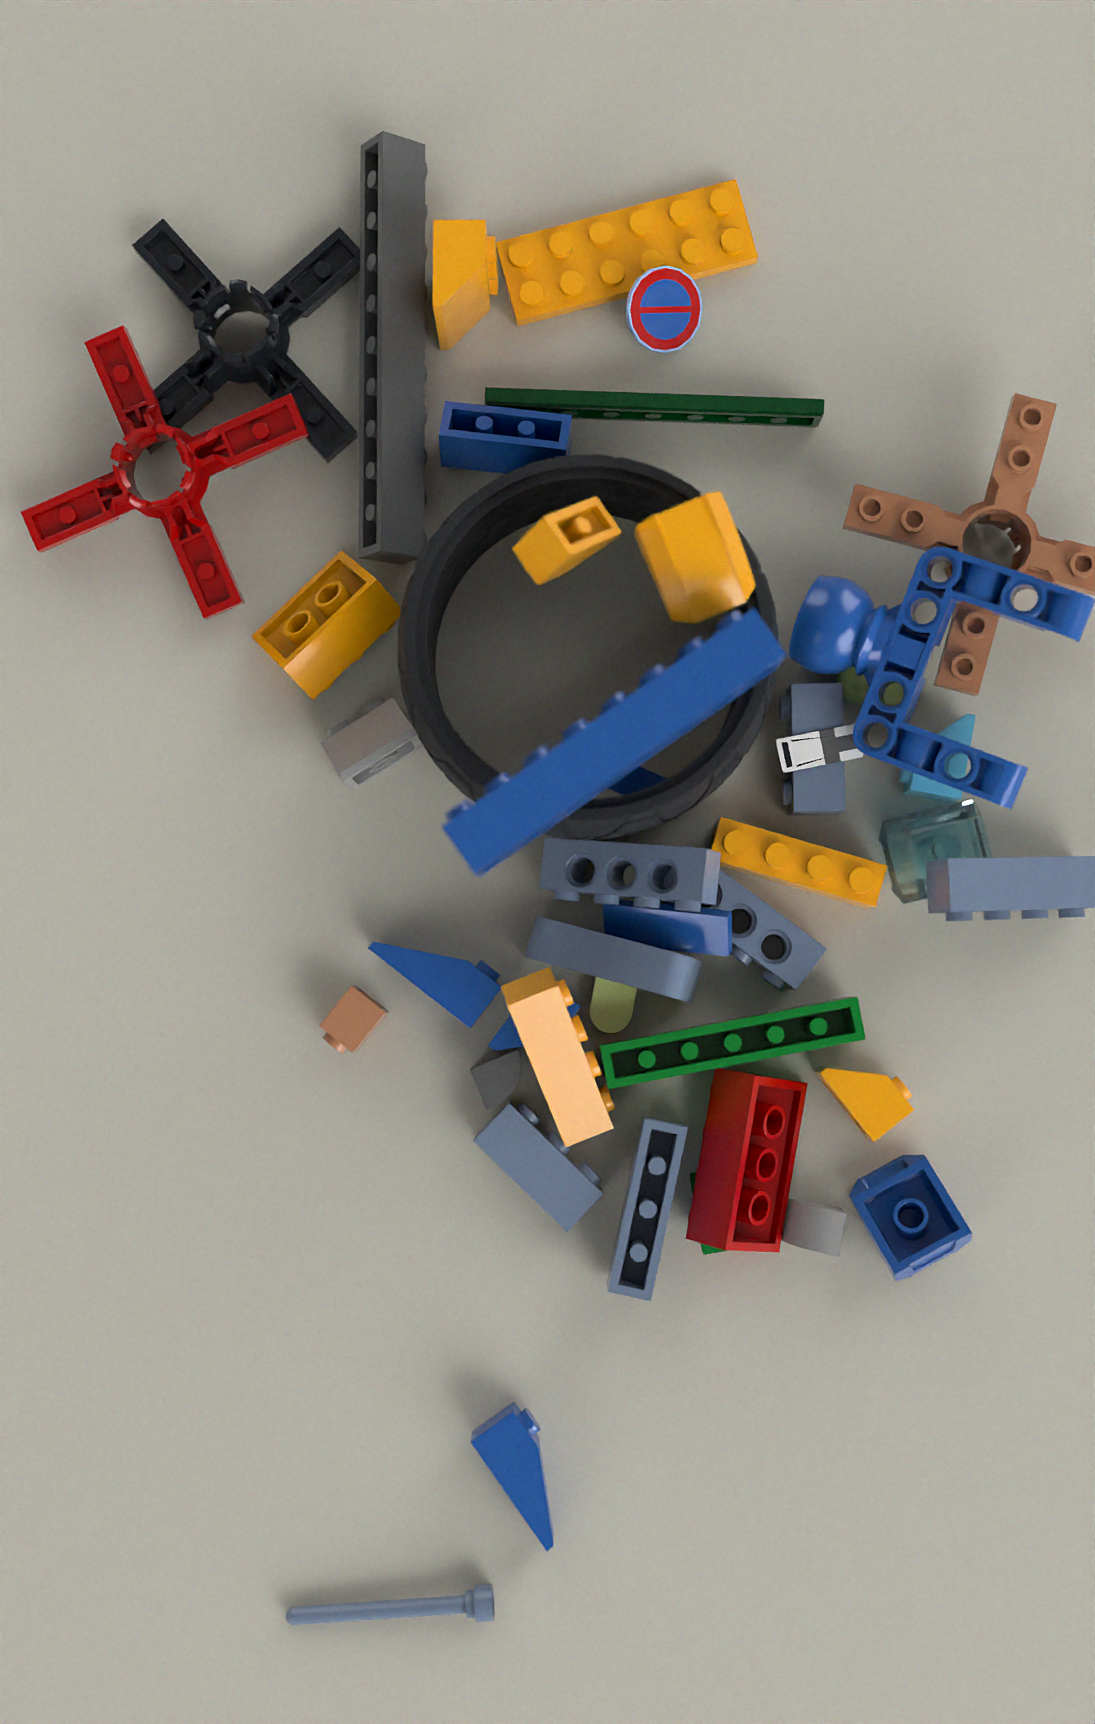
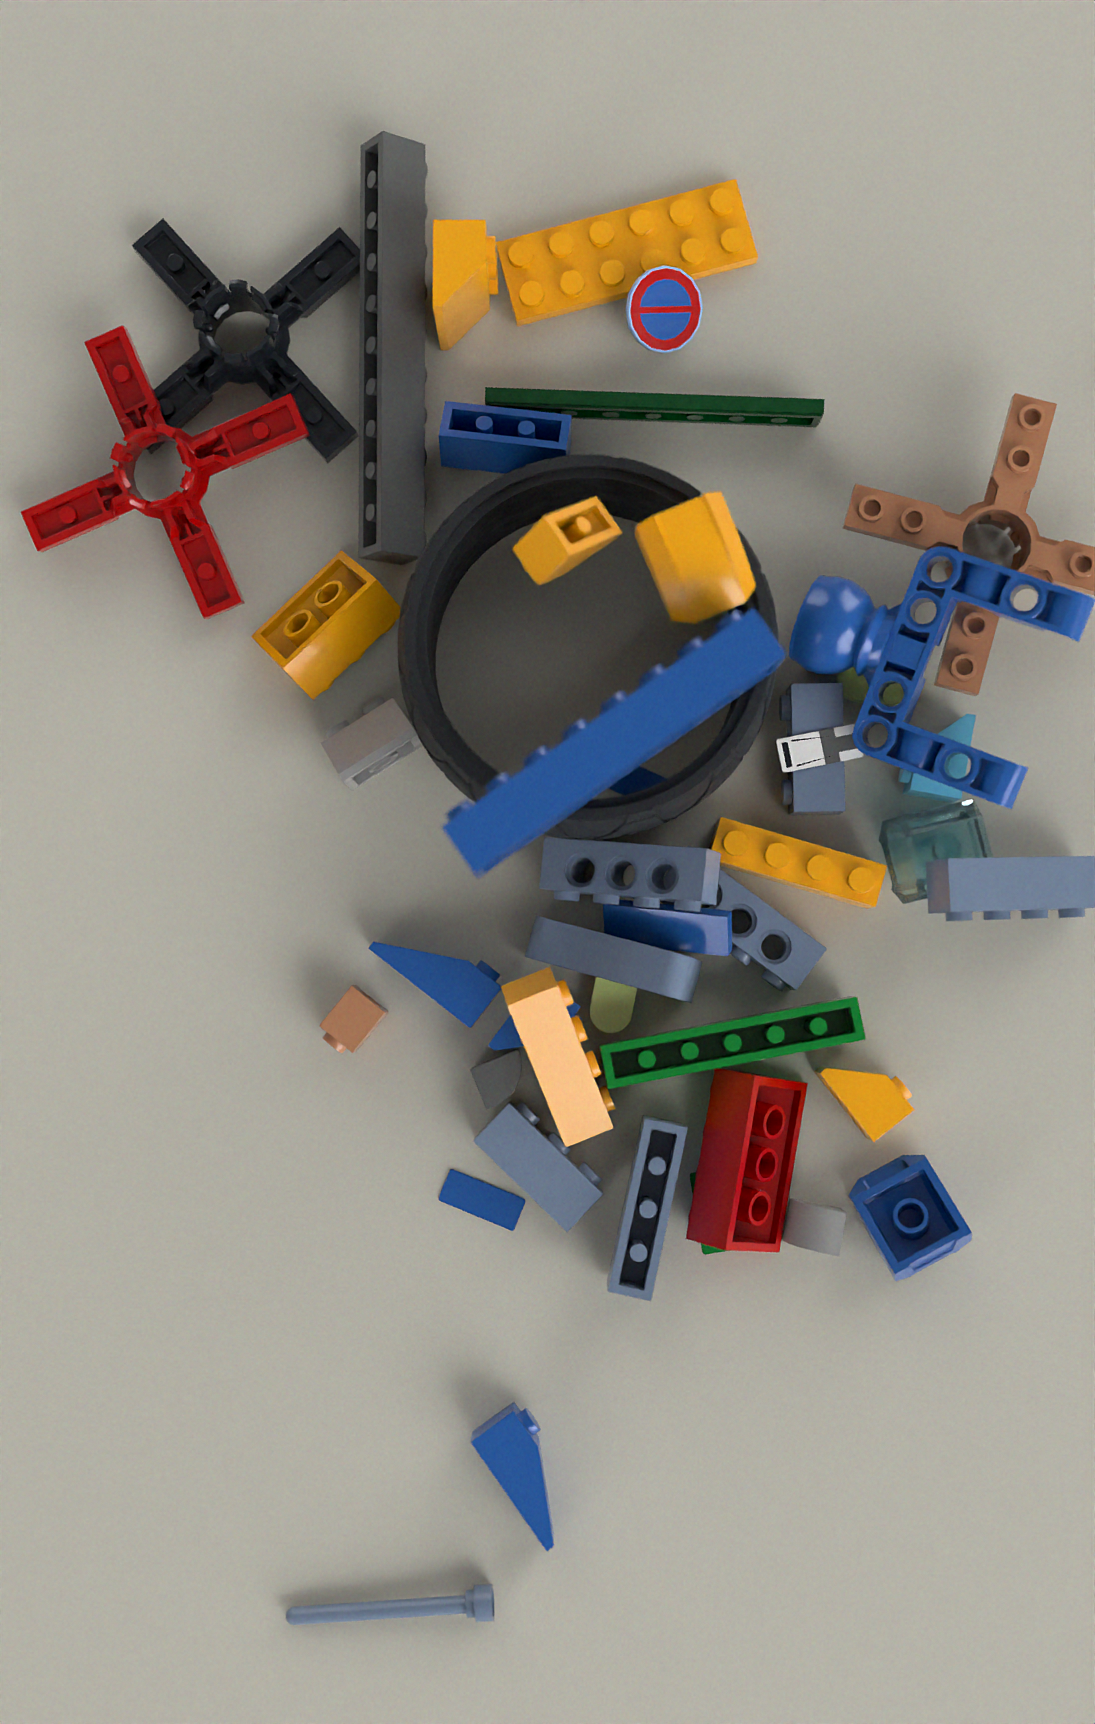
(482, 1199): none -> blue sticker

